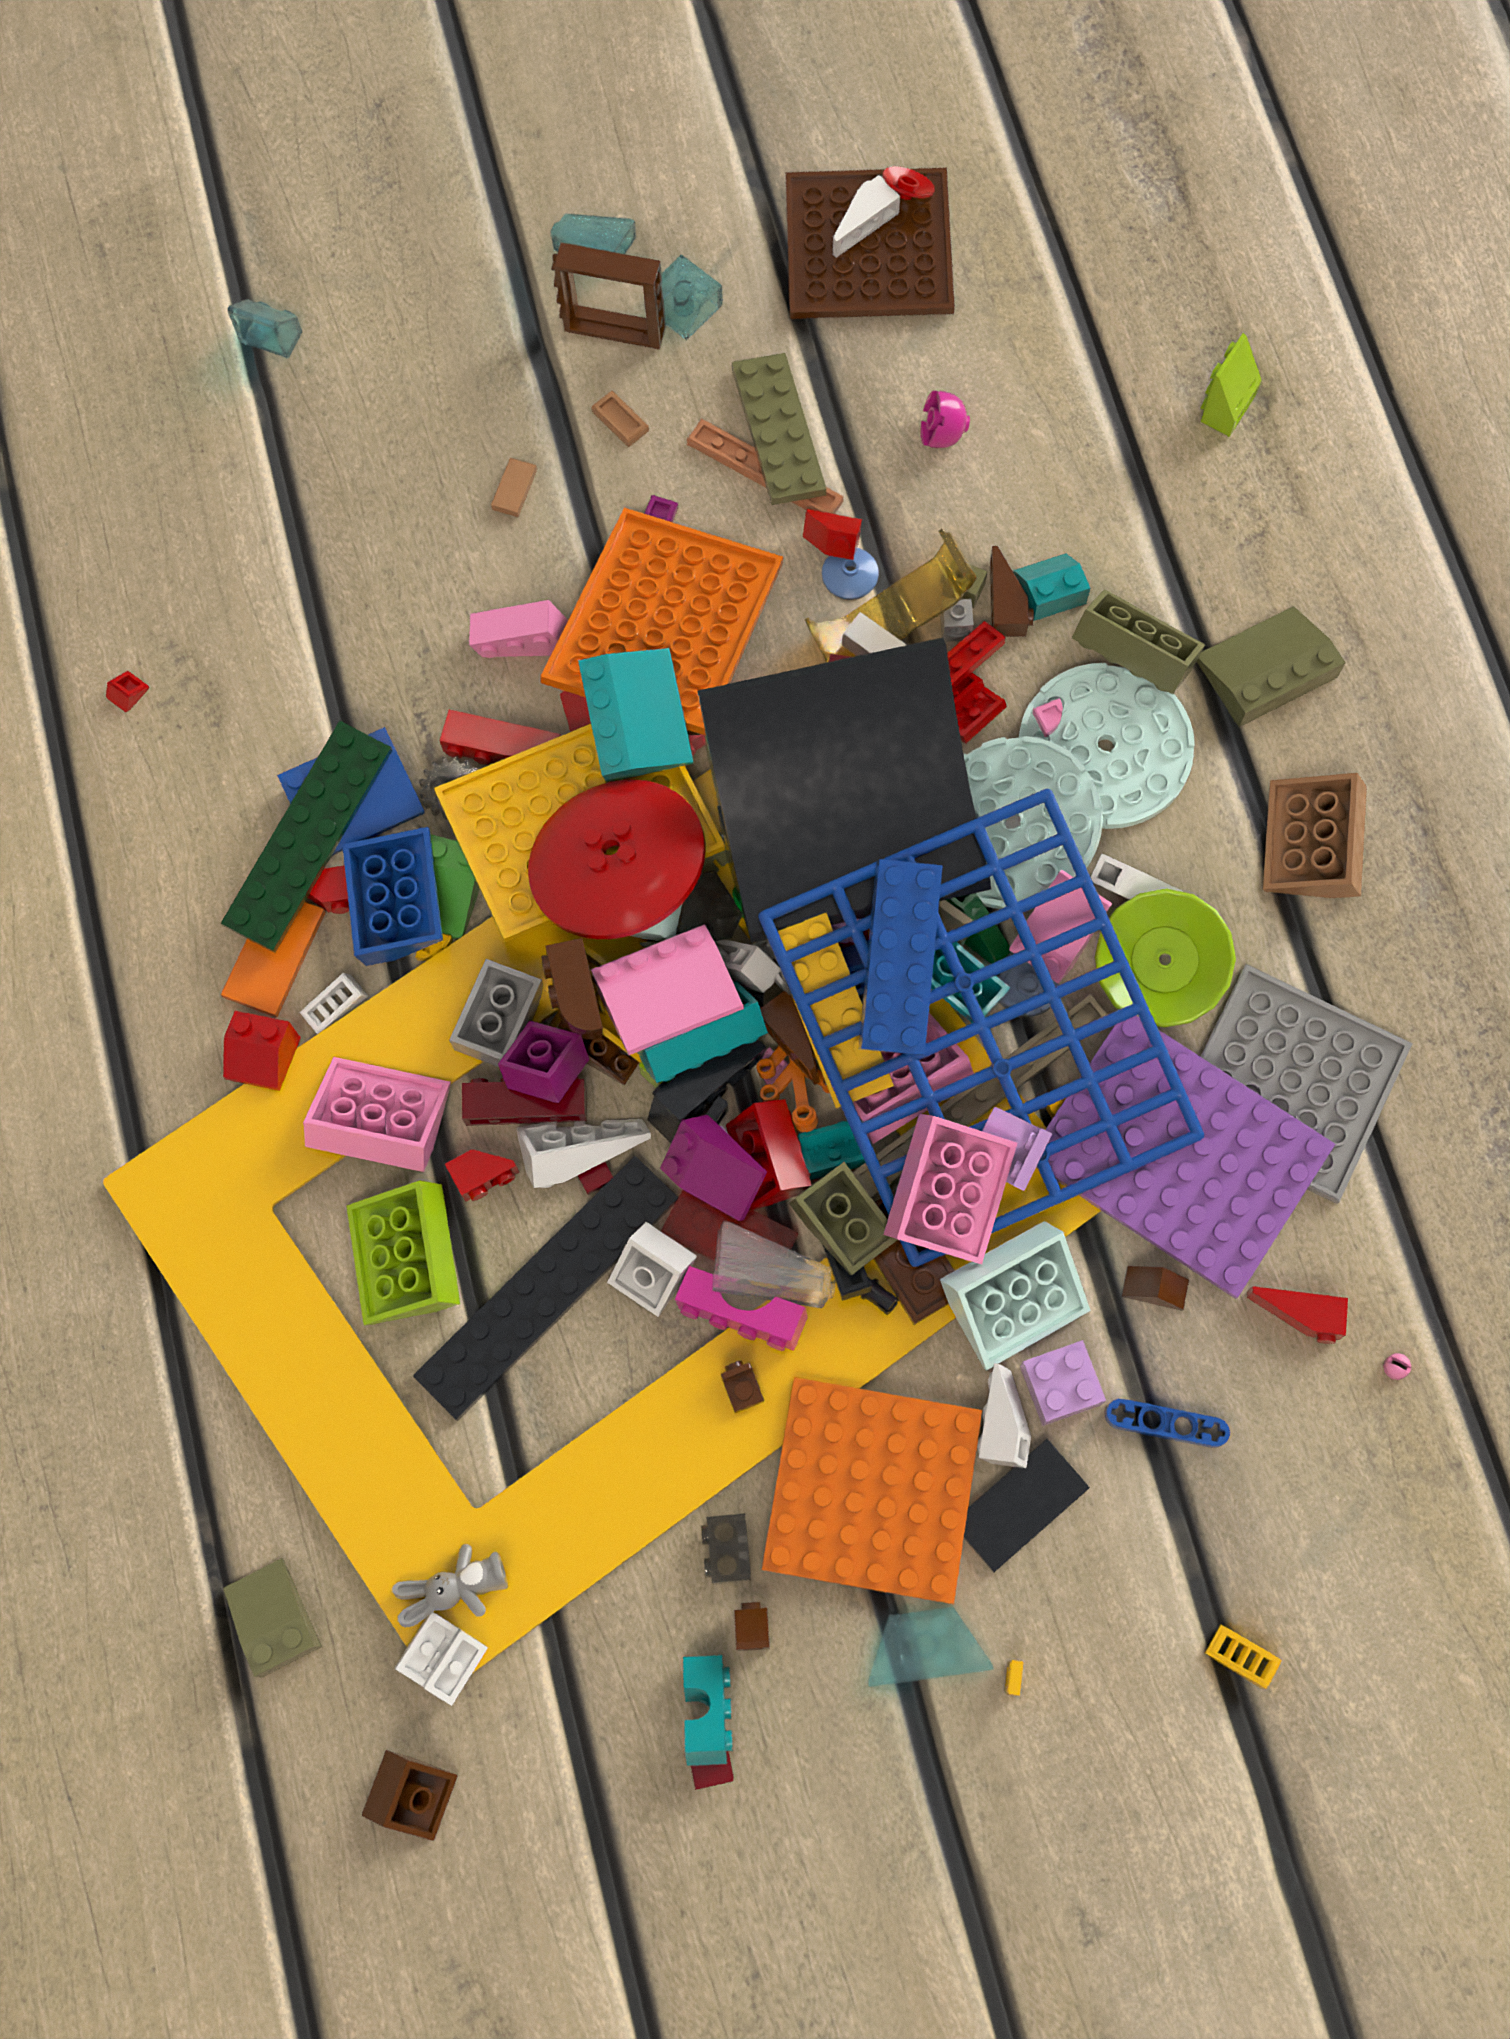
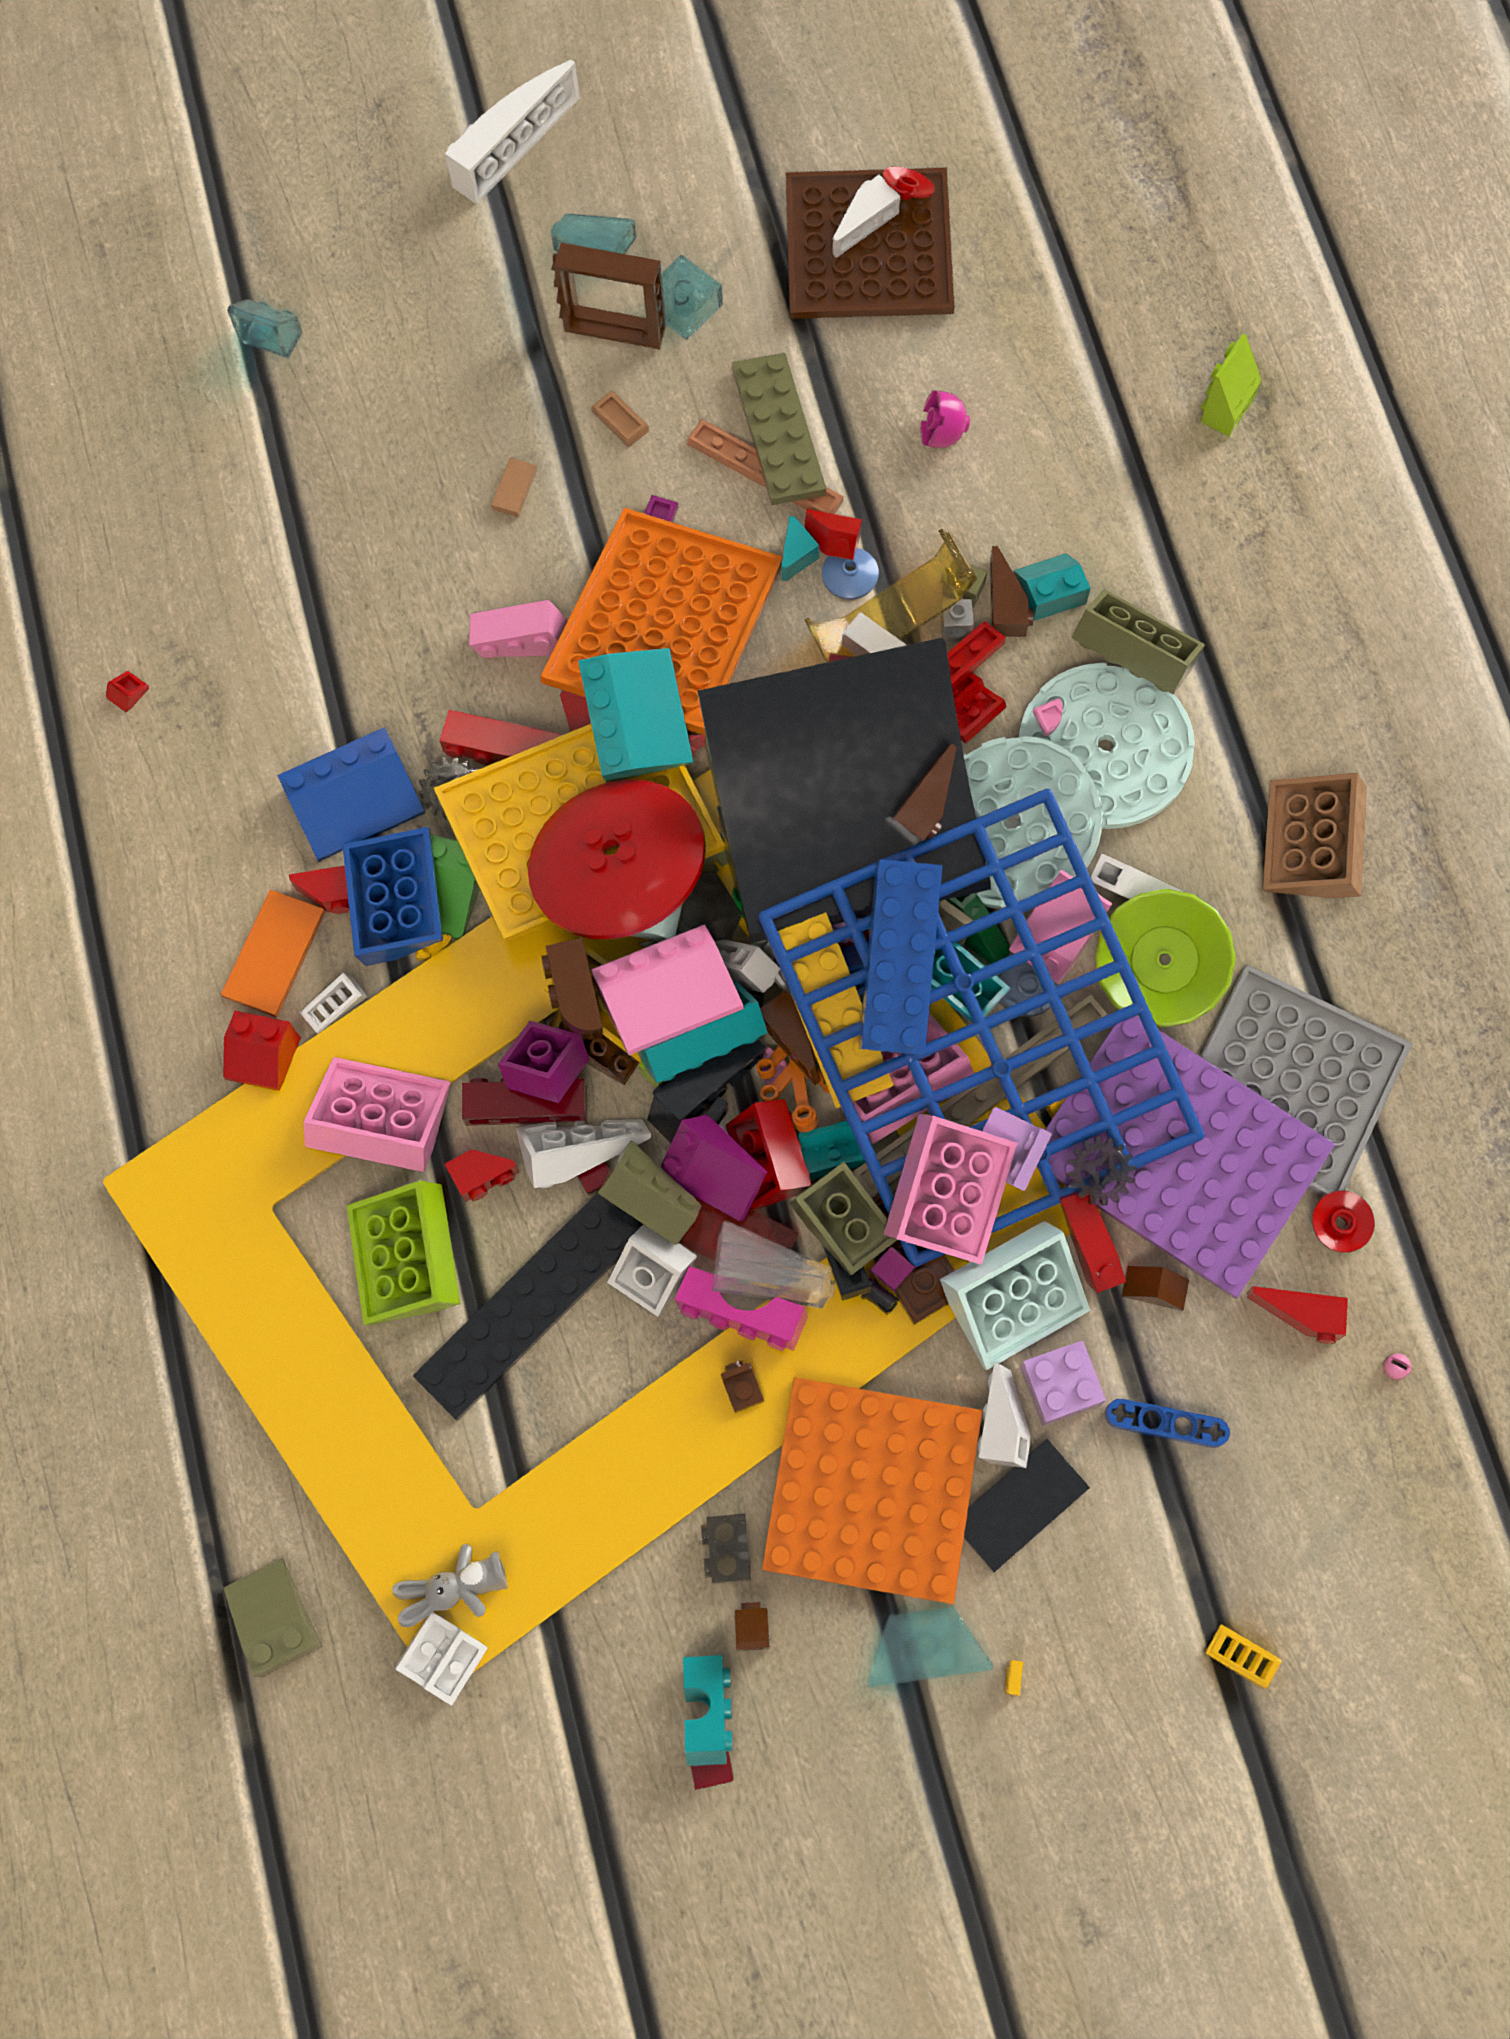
(306, 836): dark green plate -> none
(409, 1795): reddish brown slope -> none
(496, 1012): light grey brick -> none
(510, 130): none -> white slope
(649, 1194): none -> olive wedge
(799, 549): none -> teal slope
(892, 1269): none -> magenta tile
(926, 802): none -> reddish brown slope
(1092, 1243): none -> red slope
(1096, 1183): none -> clear smoke gear
(1270, 665): olive slope -> none
(1357, 1217): none -> red dish

